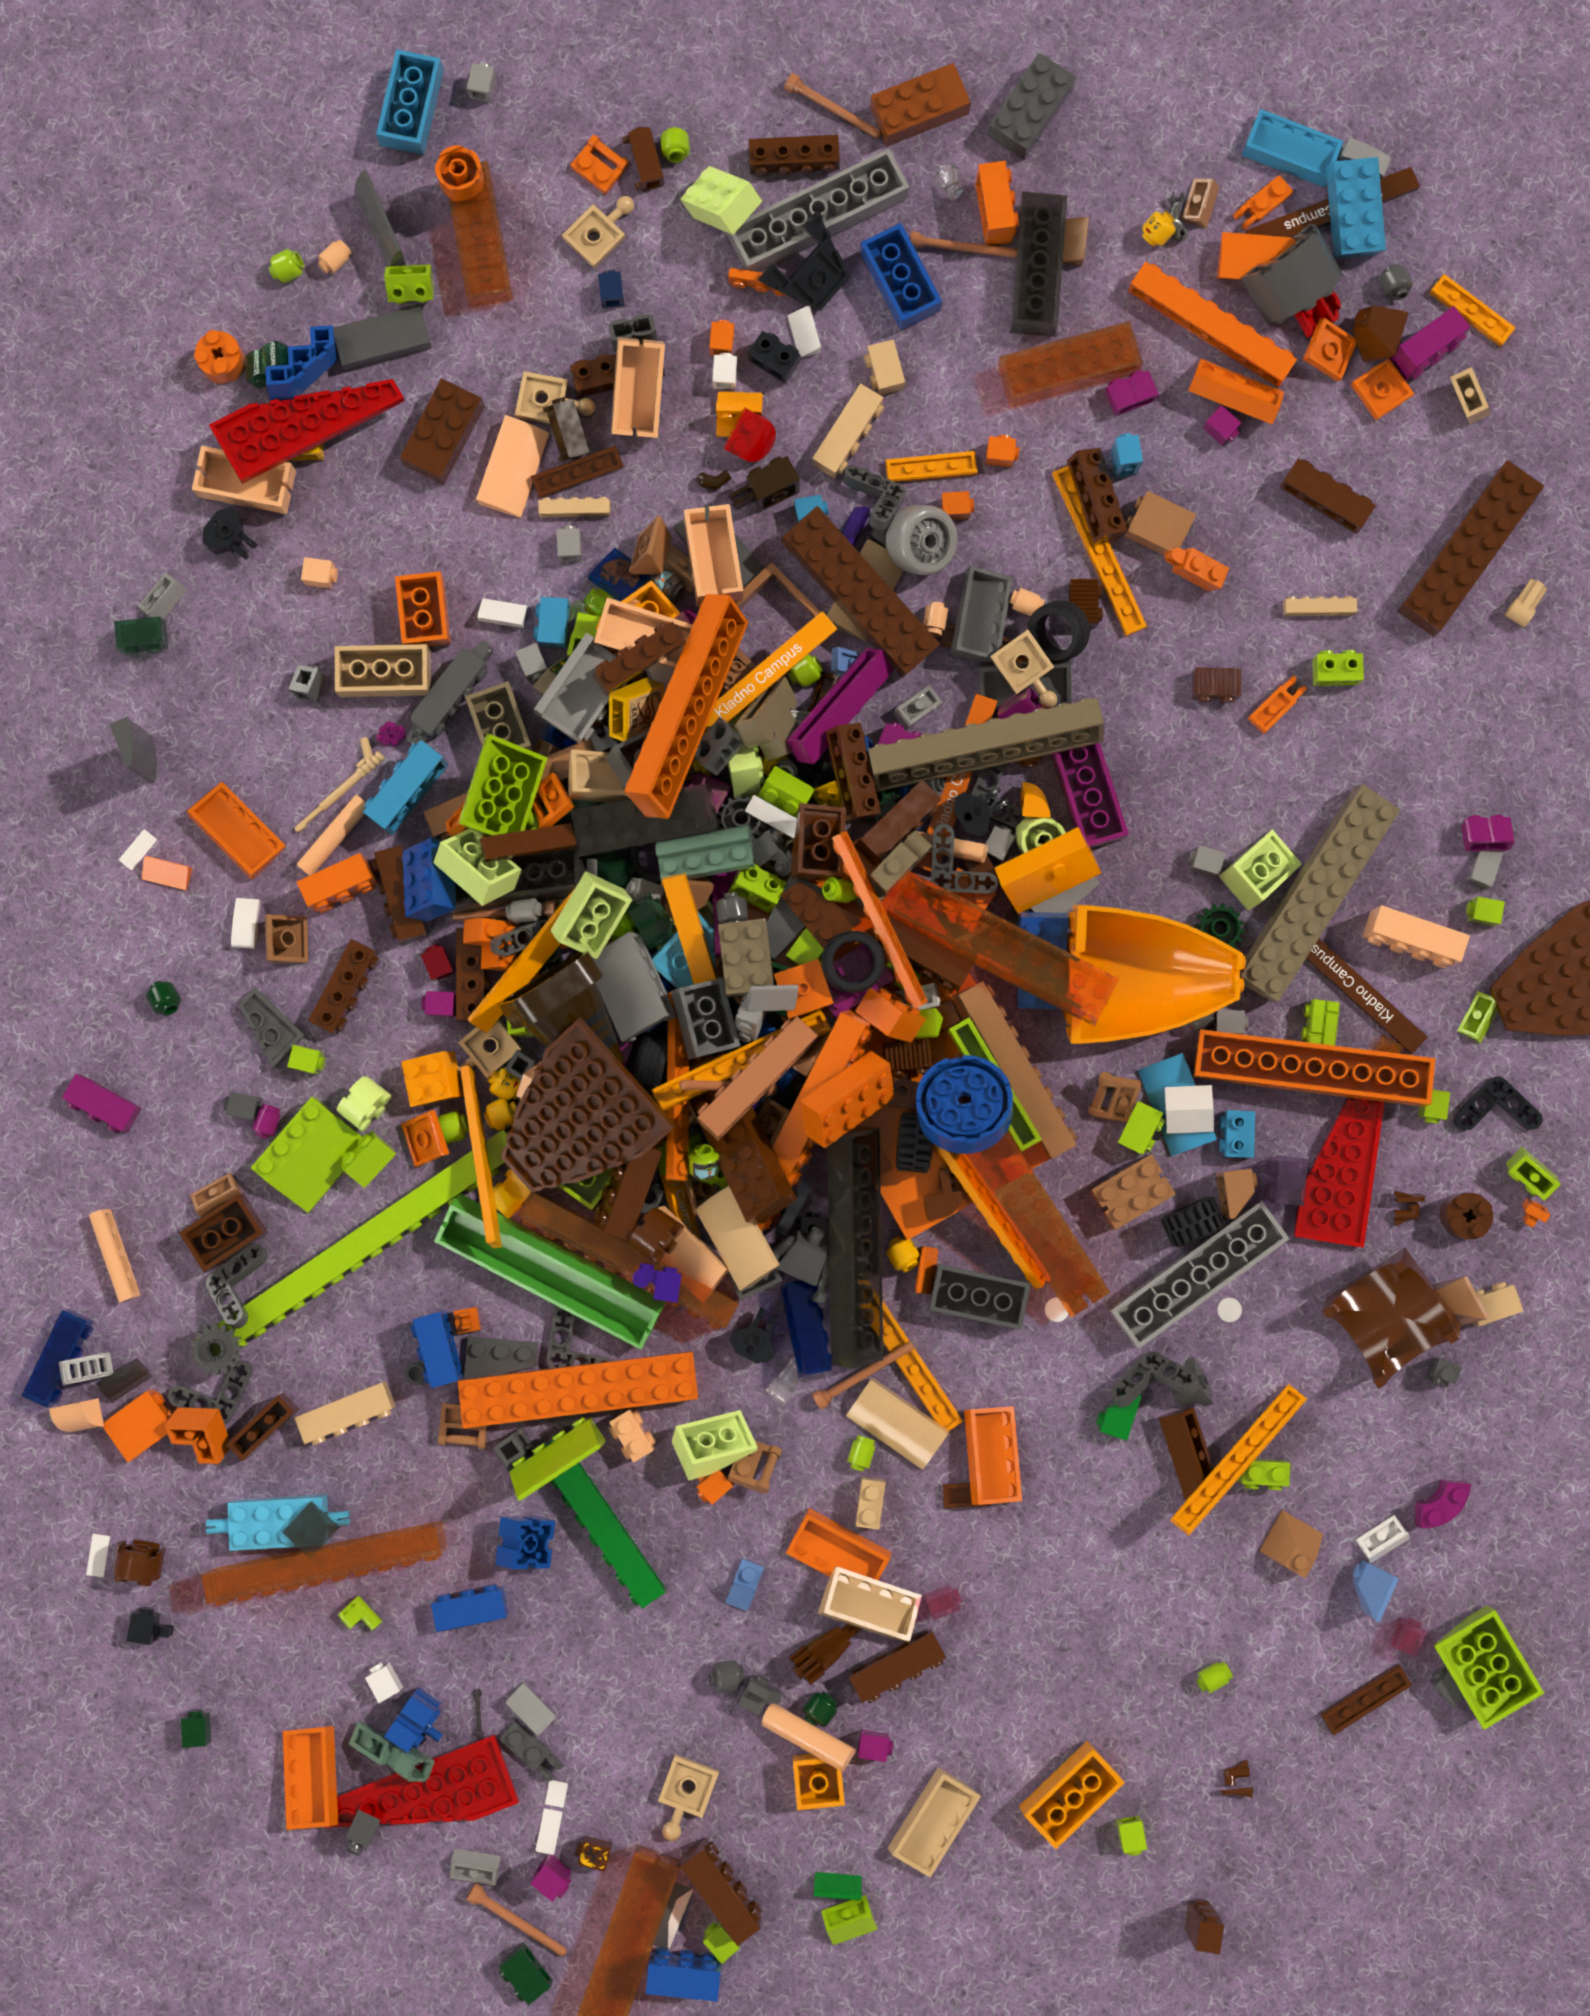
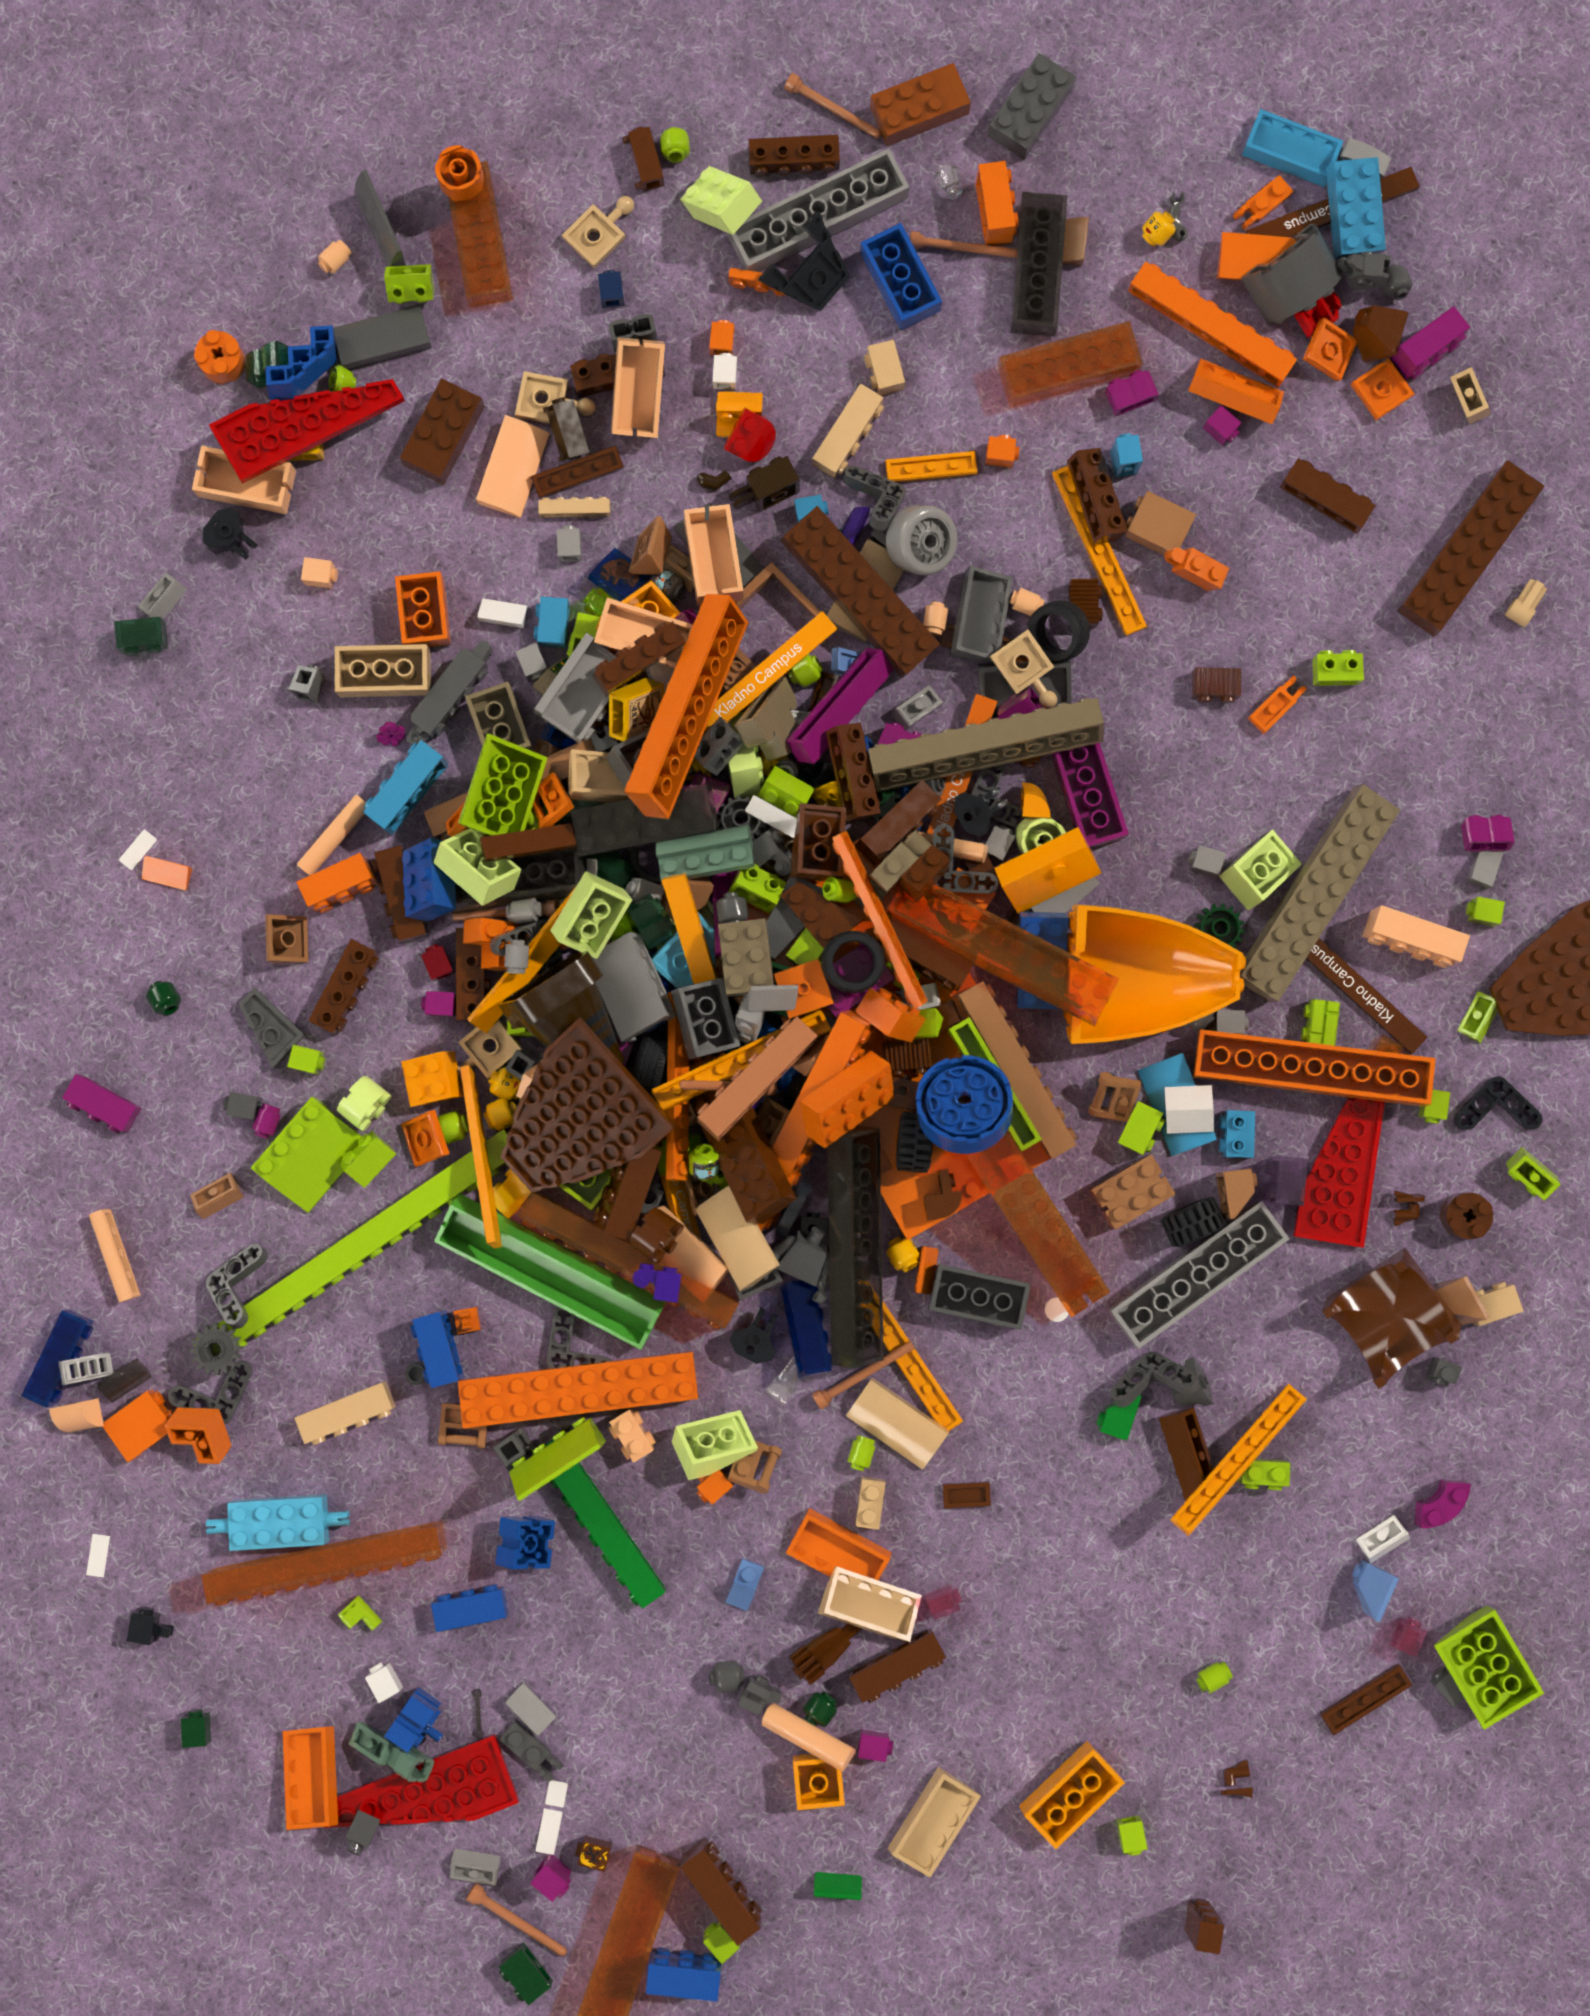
(136, 748): dark grey slope -> none
(138, 1562): reddish brown brick -> none
(223, 1232): reddish brown brick -> none
(236, 830): orange slope -> none
(245, 923): white slope -> none
(262, 1427): reddish brown brick -> none
(286, 265): lime head -> none
(311, 1529): clear smoke piece -> none
(340, 378): none -> lime cone
(364, 767): tan piece -> none
(410, 102): dark azure brick -> none
(481, 82): light grey brick -> none
(498, 1356): dark grey wing -> none
(516, 956): none -> light grey brick
(594, 169): orange plate -> none
(673, 1914): sticker -> none
(690, 1802): tan plate -> none
(774, 356): black brick -> none
(804, 332): white slope -> none
(848, 1920): lime panel -> none
(924, 873): none -> reddish brown brick
(957, 504): orange brick -> none
(991, 1211): plate -> none
(993, 1455): orange slope -> none
(1200, 202): medium nougat slope -> none
(1229, 1309): white sticker -> none
(1292, 1544): medium nougat slope -> none
(1320, 606): tan piece -> none
(1365, 270): none -> dark grey hinge
(1472, 310): light orange tile -> none
(1534, 1212): orange tile -> none

